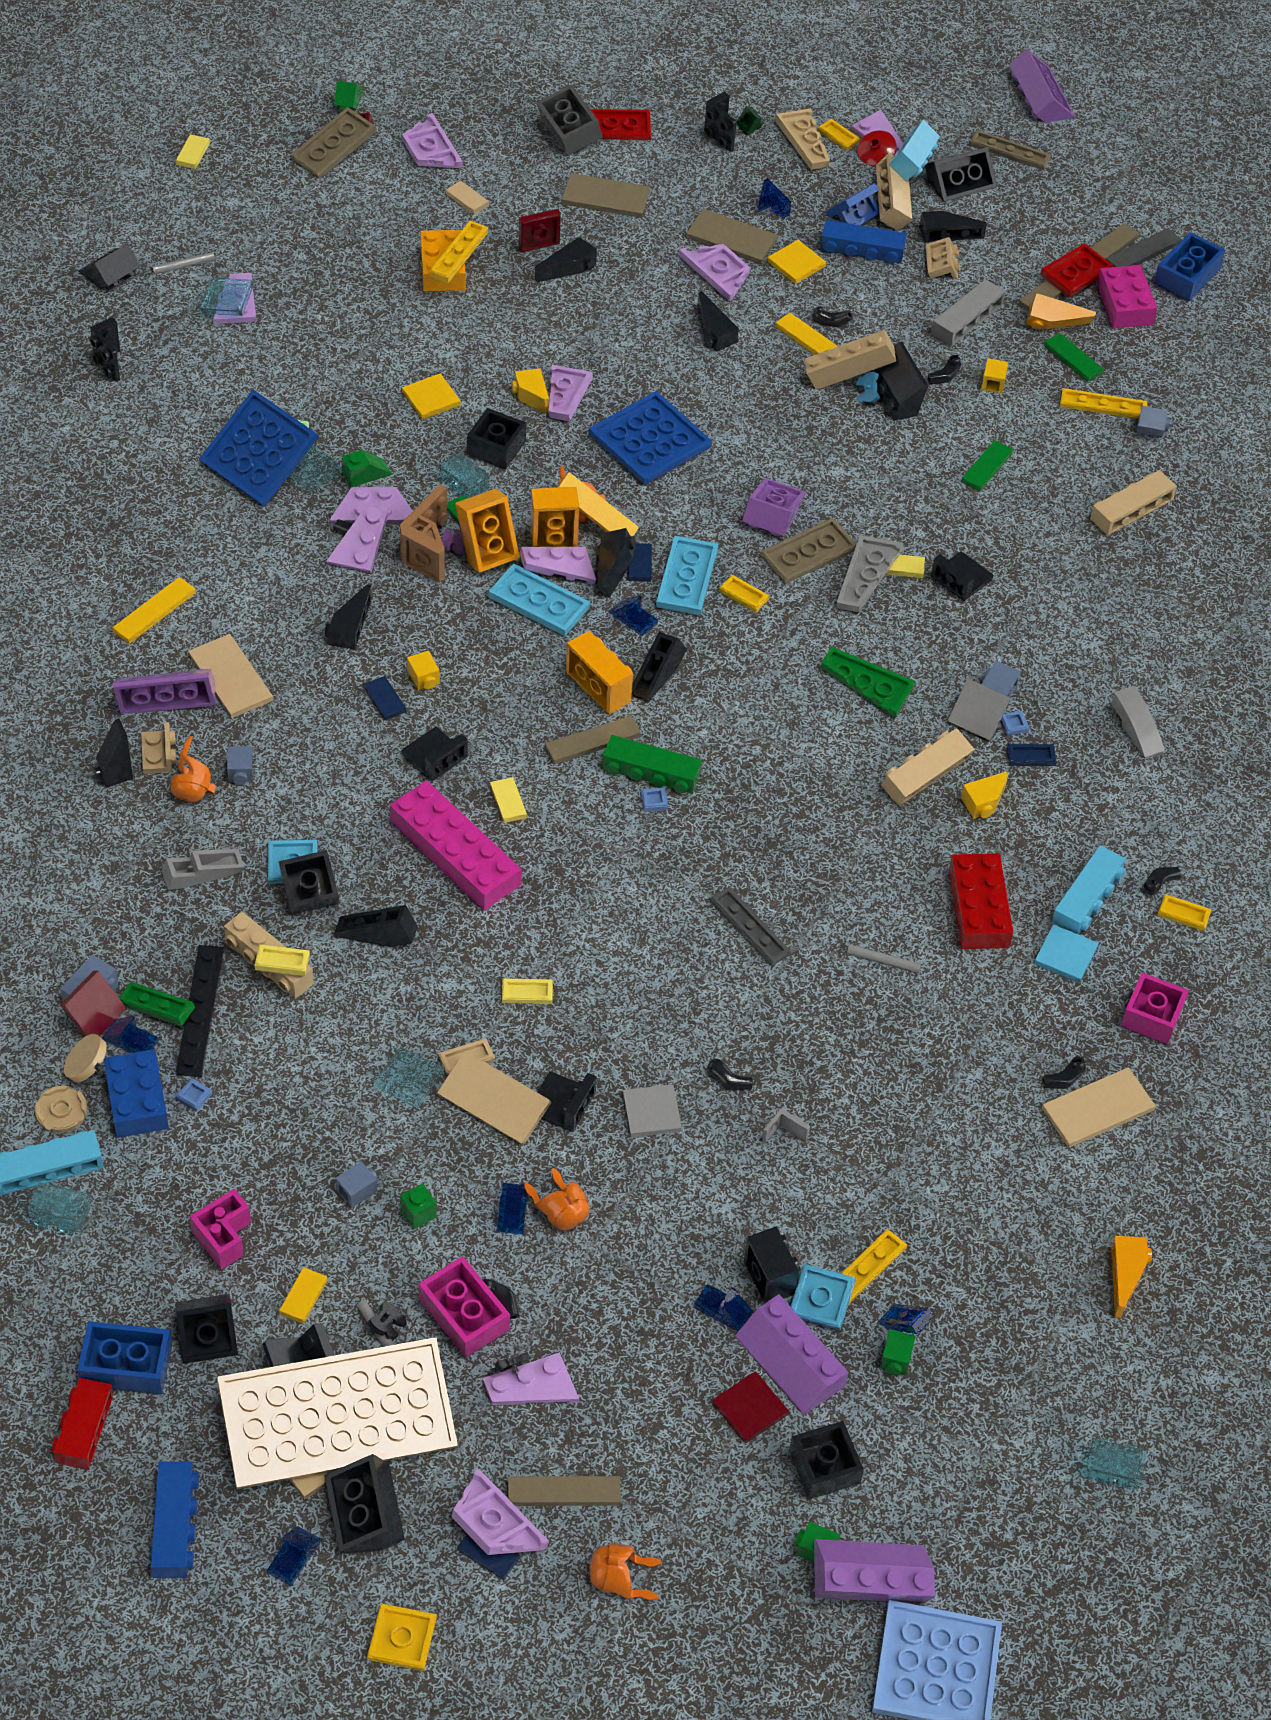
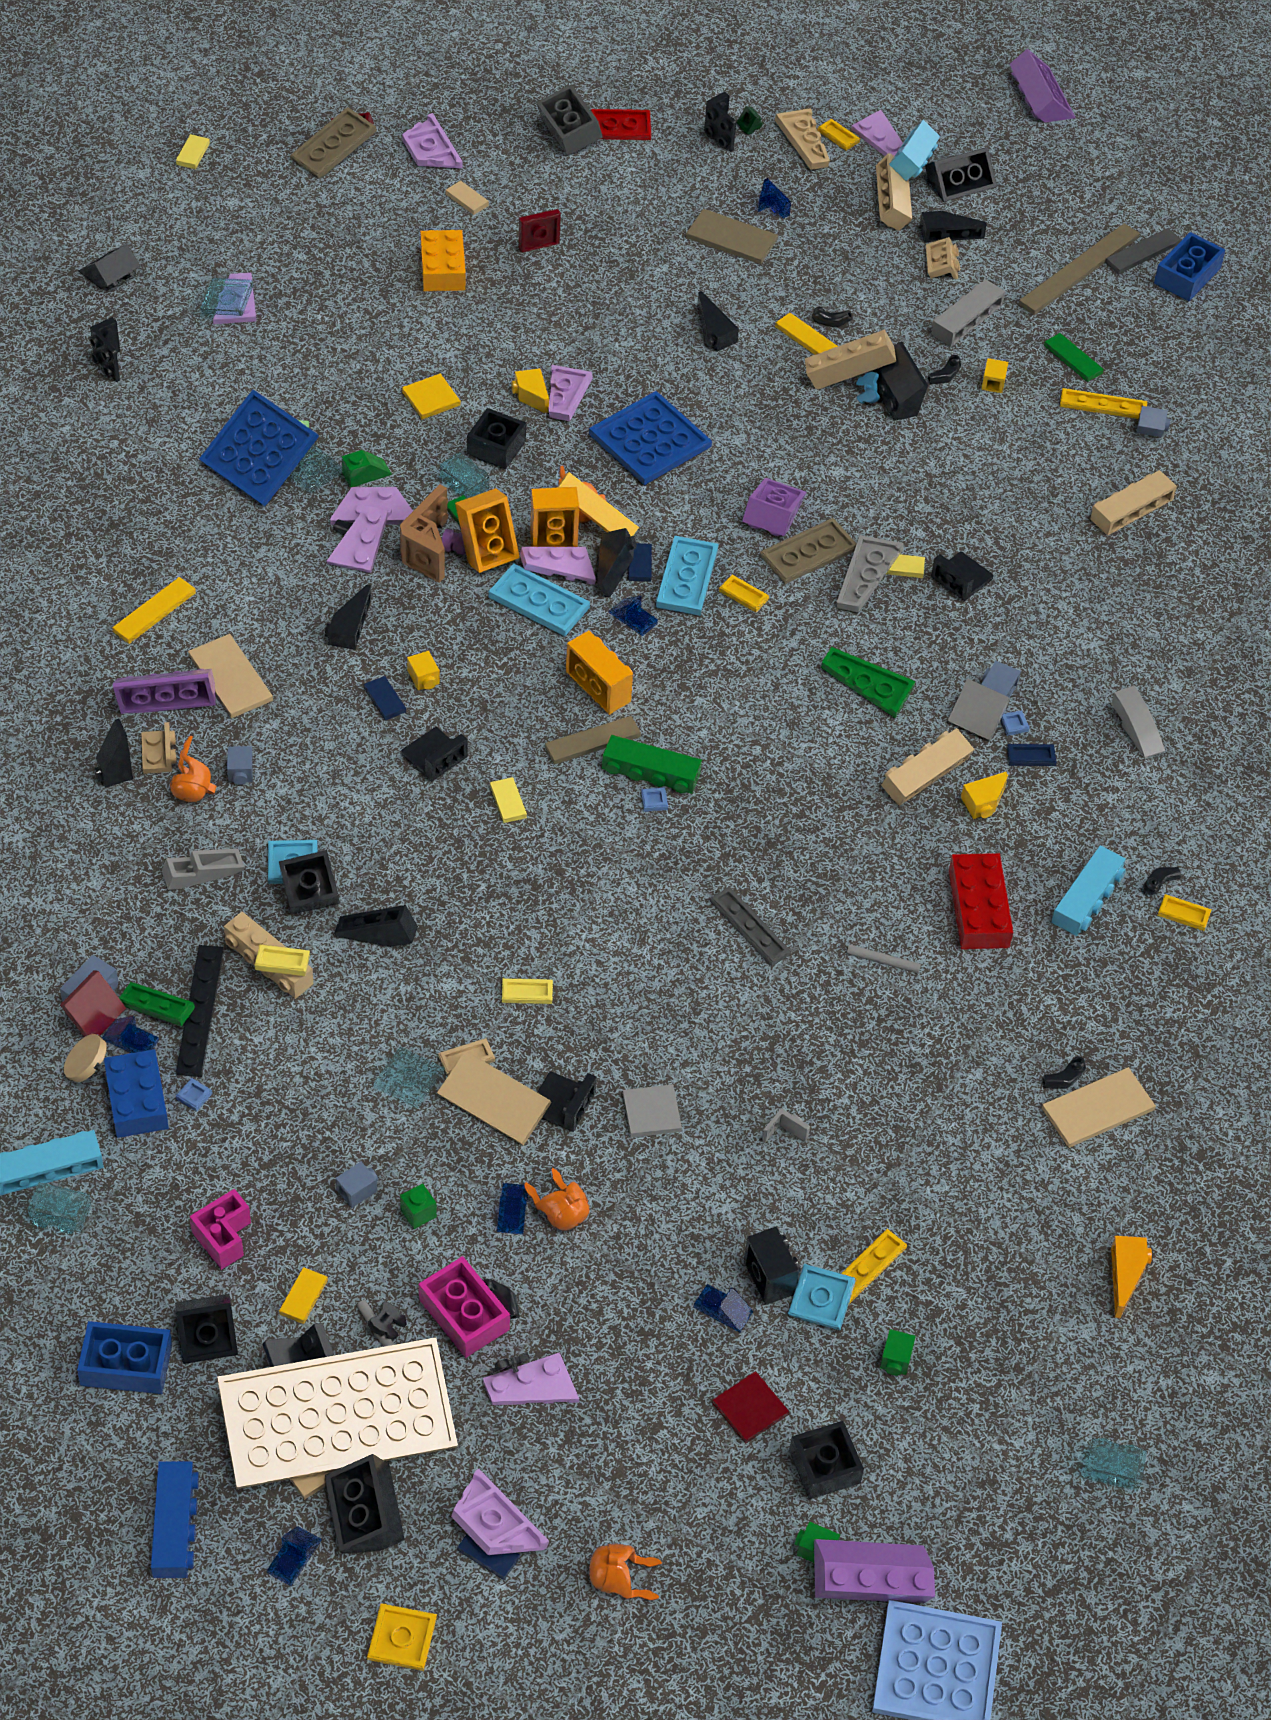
(61, 1117): tan tile -> none
(82, 1423): red brick -> none
(183, 263): light grey bar -> none
(347, 95): green slope -> none
(455, 845): dark pink brick -> none
(458, 251): yellow tile -> none
(564, 1490): dark tan tile -> none
(567, 261): black slope -> none
(606, 195): dark tan tile -> none
(658, 666): black slope -> none
(718, 267): lavender wing -> none
(727, 1078): black arm -> none
(792, 1355): medium lavender slope -> none
(796, 261): yellow tile -> none
(857, 208): blue bracket -> none
(863, 241): blue brick -> none
(873, 154): red dish -> none
(906, 1318): clear blue slope -> none
(987, 465): green tile -> none
(1010, 150): dark tan tile -> none
(1053, 313): light orange slope -> none
(1066, 953): medium azure tile -> none
(1075, 270): red tile -> none
(1126, 296): dark pink brick -> none
(1154, 1008): dark pink brick -> none

